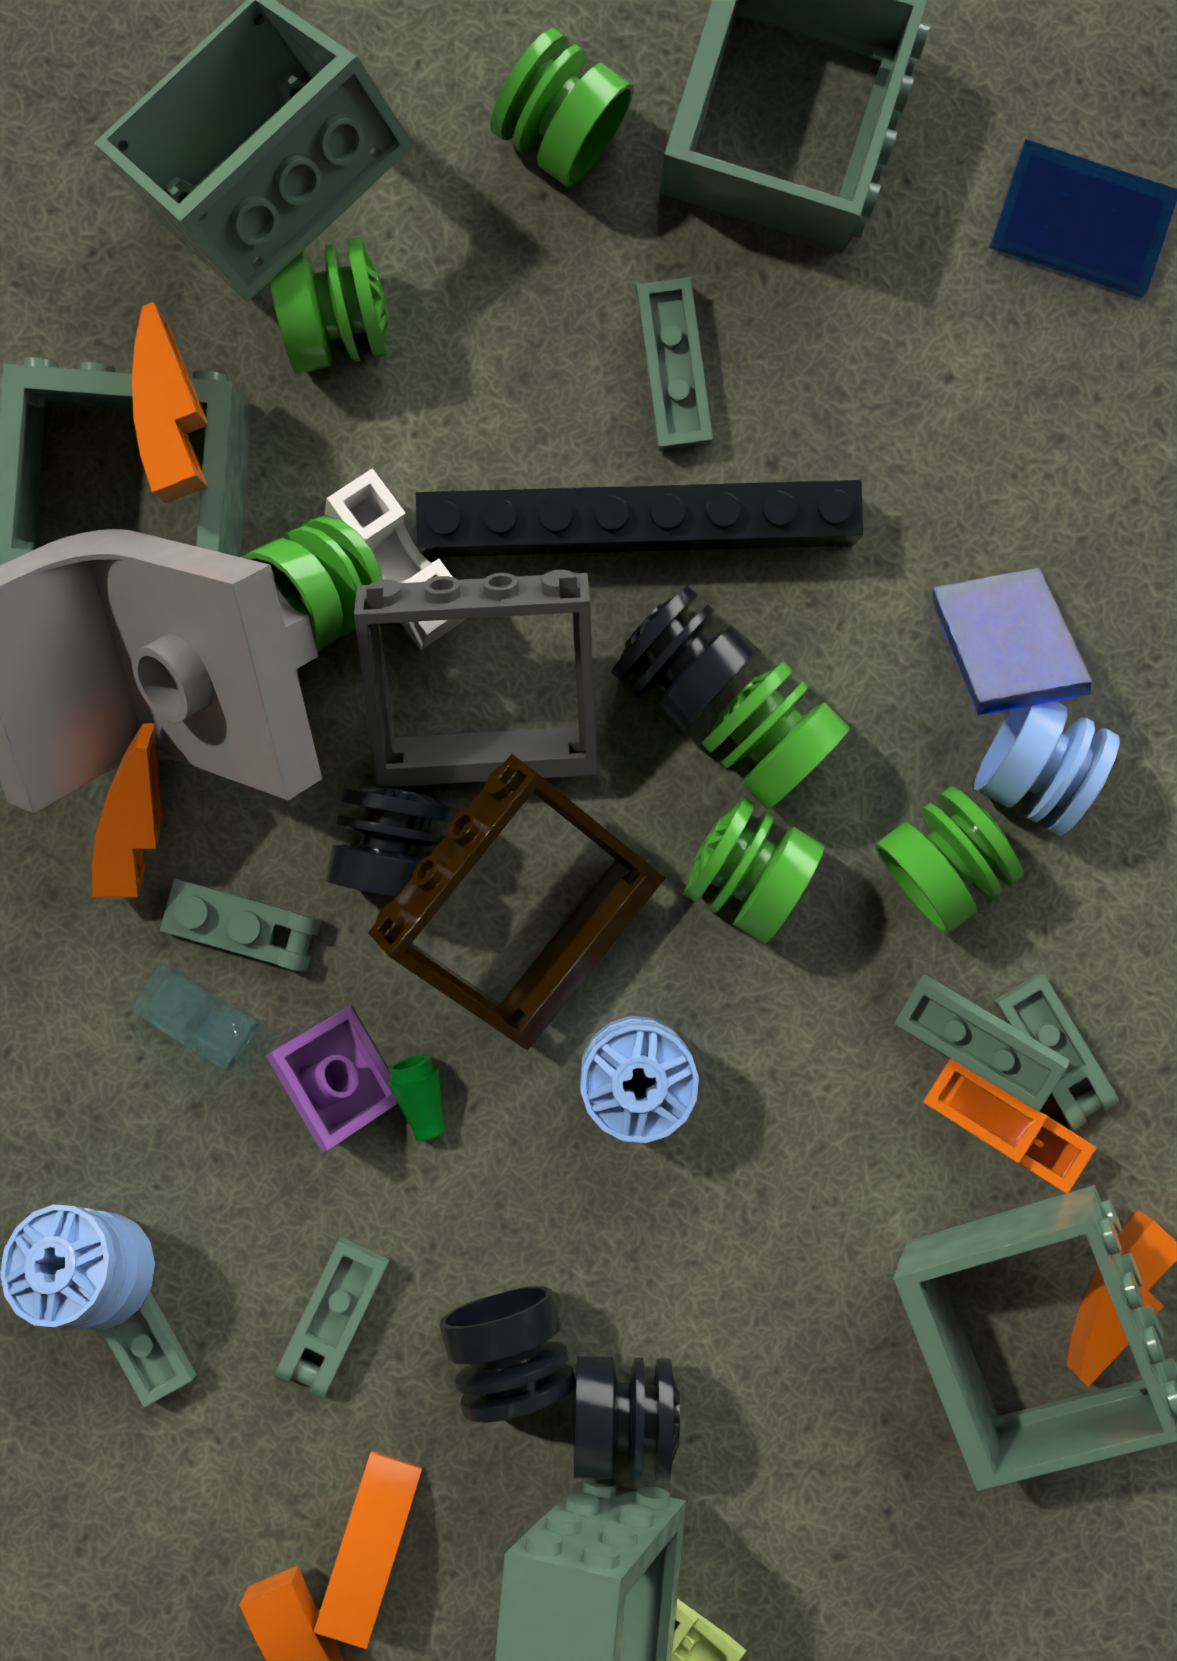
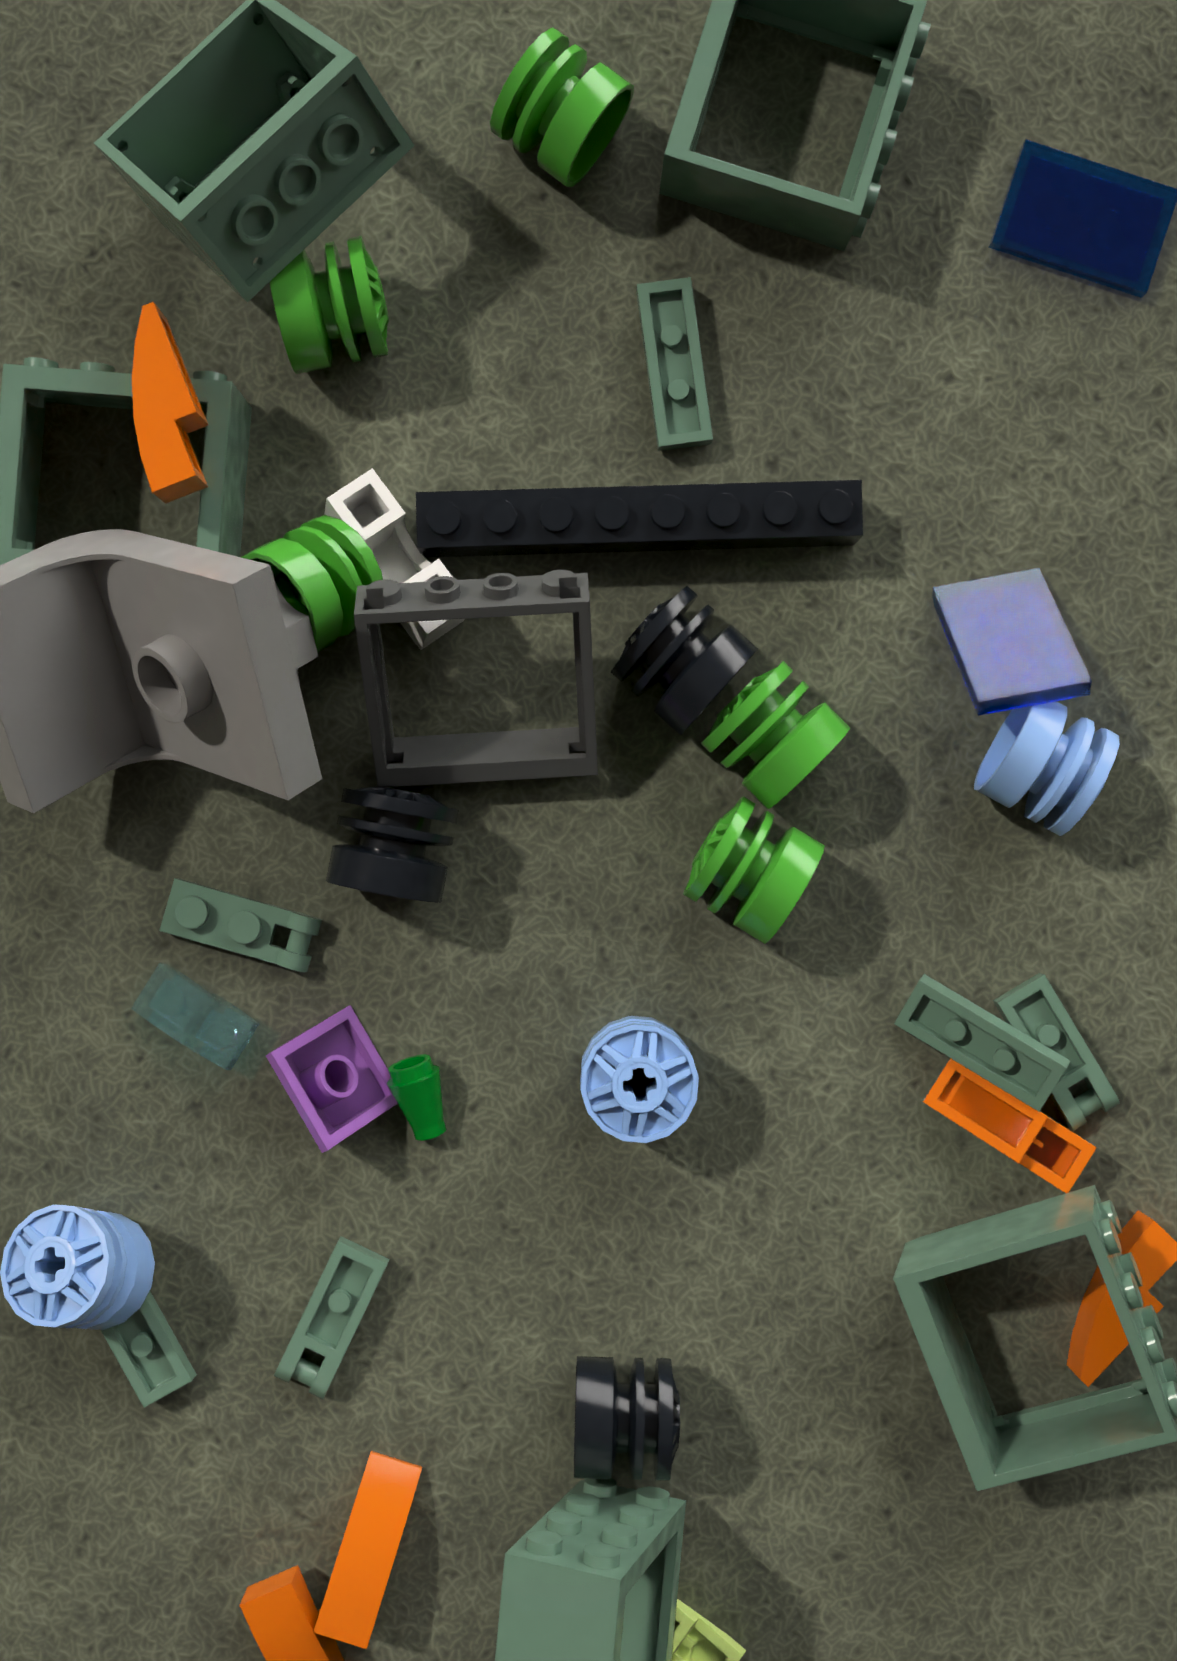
(129, 820): orange slope -> none
(507, 1354): black wheel -> none
(570, 952): dark brown window -> none
(958, 852): bright green wheel -> none

